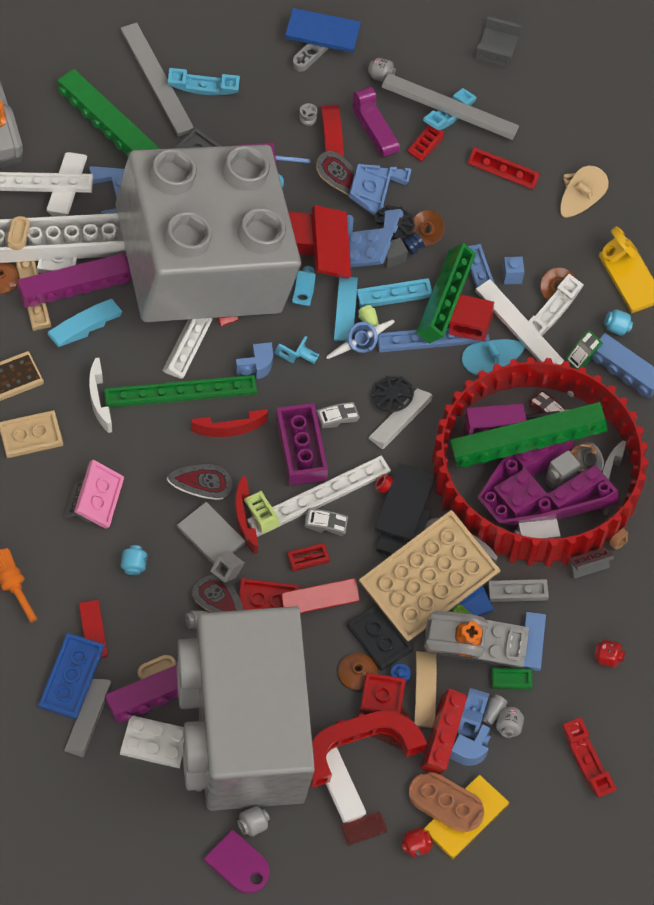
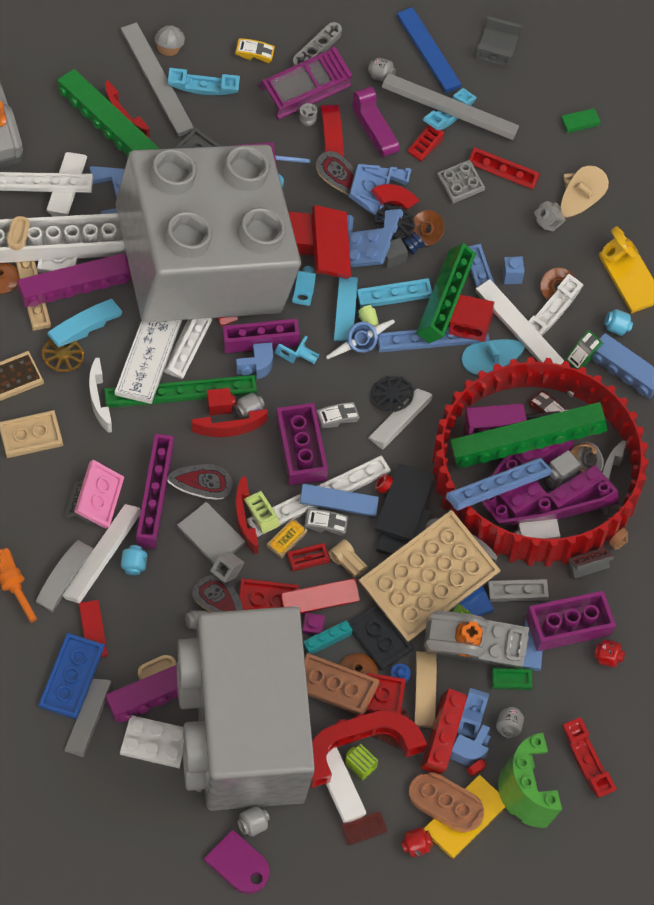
(62, 355): none -> pearl gold wheel
(62, 575): none -> light grey slope
(102, 553): none -> white tile
(112, 96): none -> red slope
(147, 360): none -> white tile
(155, 491): none -> magenta brick
(169, 40): none -> light grey piece
(220, 401): none -> red brick
(243, 336): none -> magenta brick
(248, 403): none -> light grey head
(251, 48): none -> slope
(287, 538): none -> tile
(307, 82): none -> magenta piece
(313, 624): none -> magenta plate
(323, 30): blue tile -> none
(327, 638): none -> teal piece
(339, 500): none -> medium blue tile
(339, 685): none -> nougat tile
(344, 554): none -> tan piece
(361, 761): none -> lime brick
(395, 195): none -> red tile
(429, 50): none -> blue tile
(461, 181): none -> light grey tile
(477, 767): none -> red tile
(495, 705): light grey cone -> none
(498, 484): none -> medium blue tile
(519, 788): none -> bright green cylinder
(549, 216): none -> light grey brick
(570, 621): none -> magenta brick
(580, 120): none -> green tile

